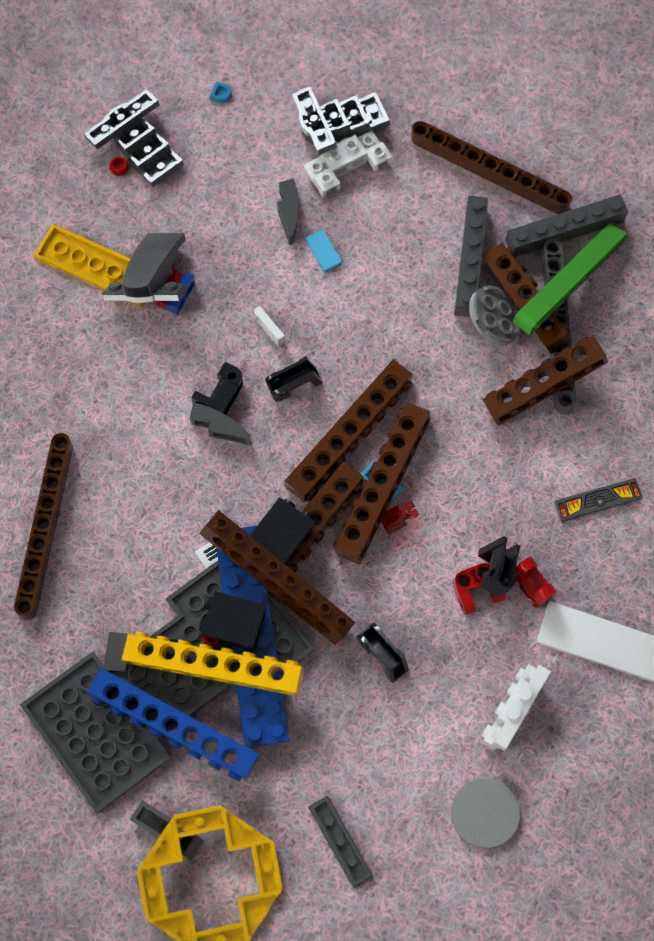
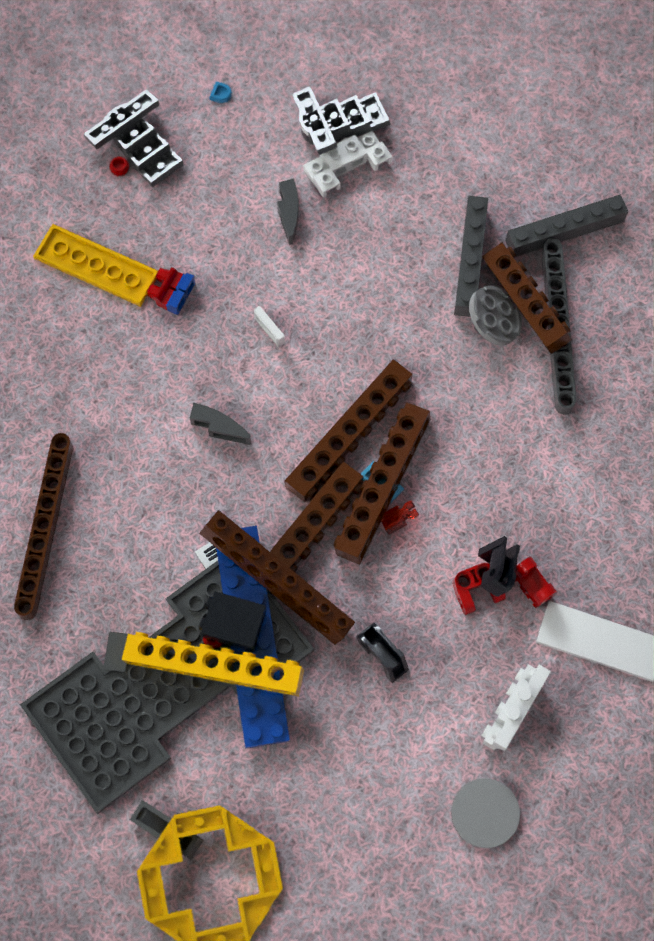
(105, 682): blue brick -> none
(149, 270): dark grey slope -> none
(225, 390): black piece -> none
(283, 529): black brick -> none
(292, 377): black piece -> none
(323, 251): medium azure tile -> none
(340, 841): dark grey tile -> none
(497, 175): reddish brown beam -> none
(557, 380): reddish brown brick -> none
(569, 279): bright green beam -> none
(598, 499): tile -> none

